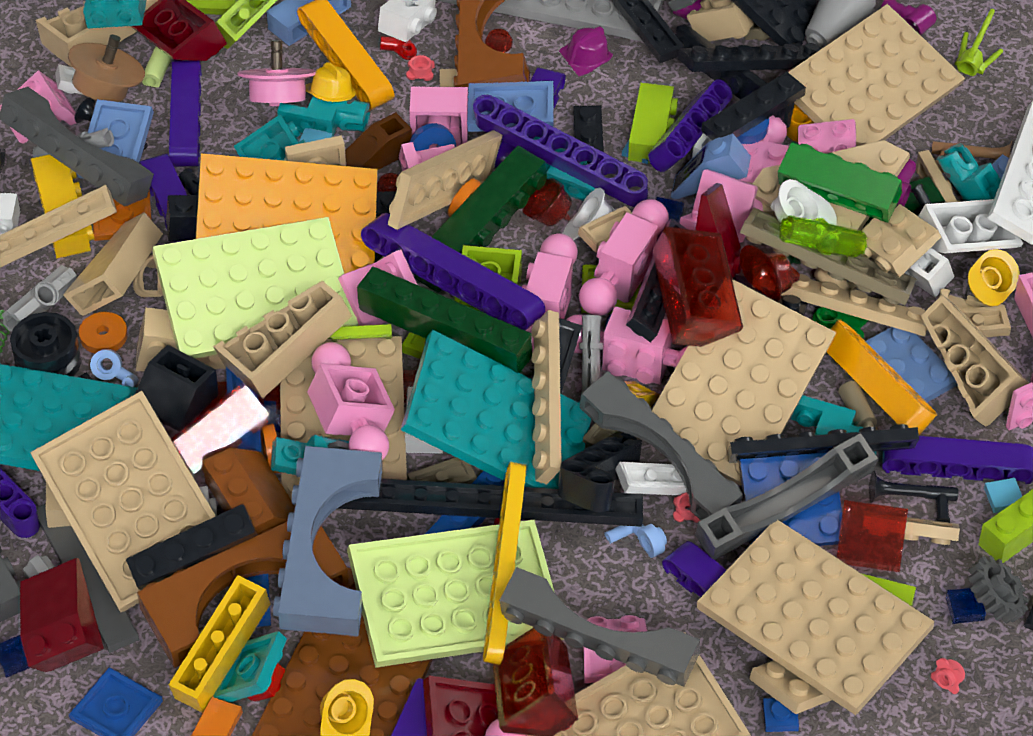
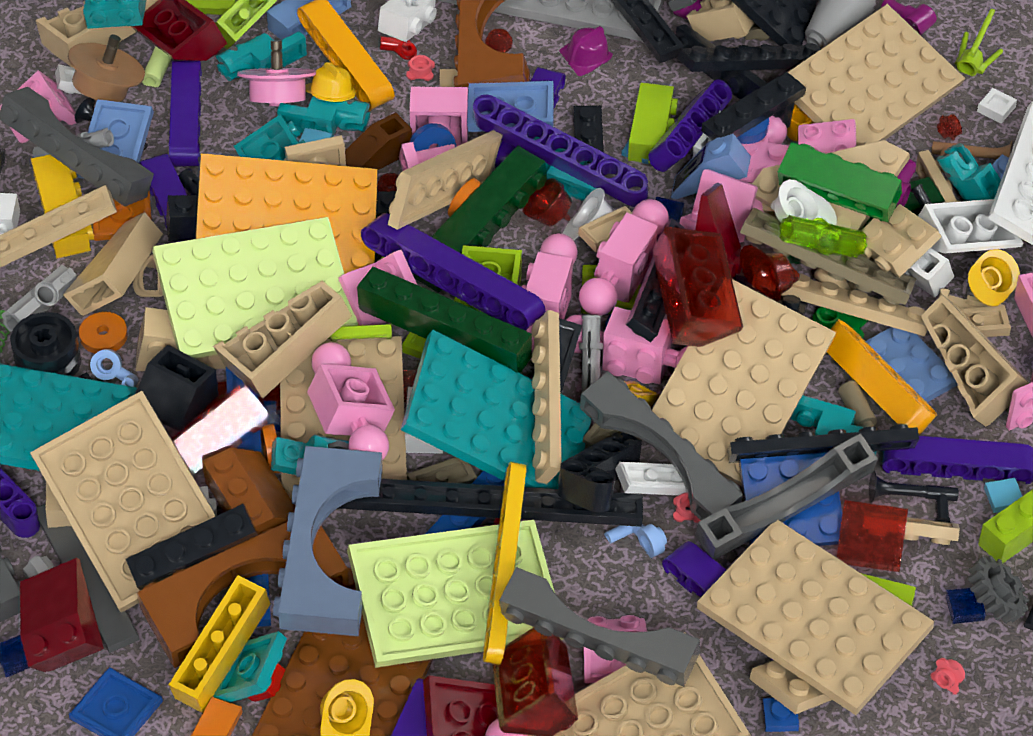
(257, 54): none -> teal plate
(949, 126): none -> clear red plate
(997, 105): none -> white plate

